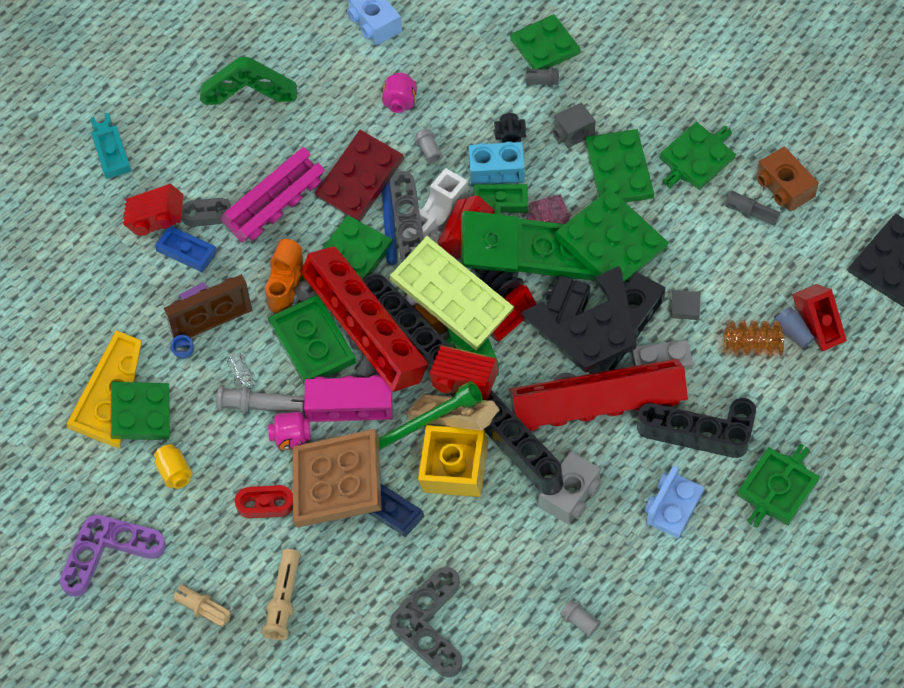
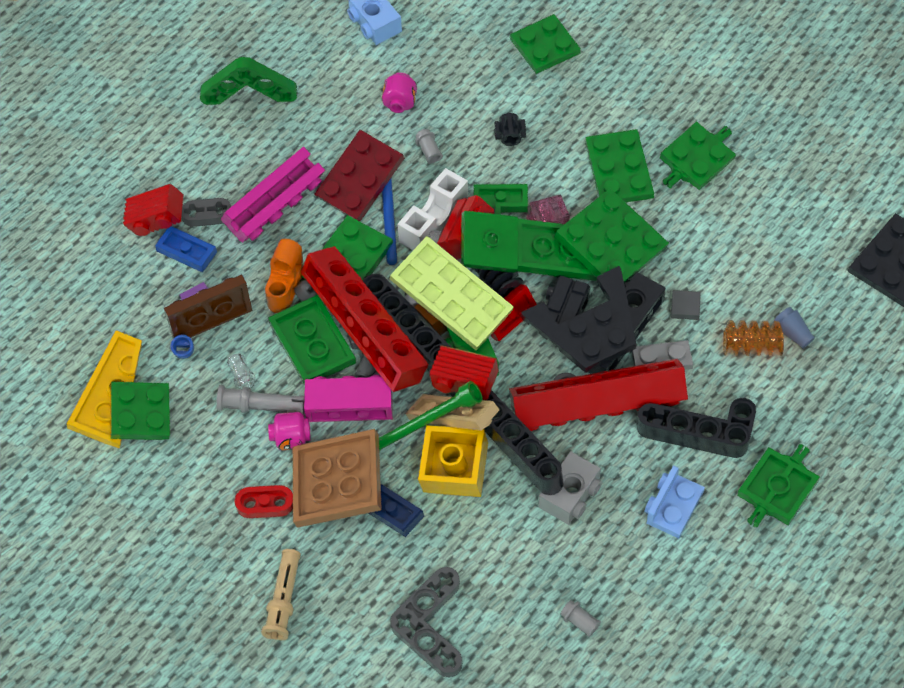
(106, 538): medium lavender beam -> none
(109, 148): teal plate -> none
(172, 466): yellow brick -> none
(202, 605): tan axle -> none
(410, 220): dark grey beam -> none
(491, 165): medium azure brick -> none
(542, 76): dark grey pin -> none
(573, 125): dark grey brick -> none
(751, 207): dark grey axle -> none
(786, 179): dark orange brick -> none
(820, 315): red slope -> none

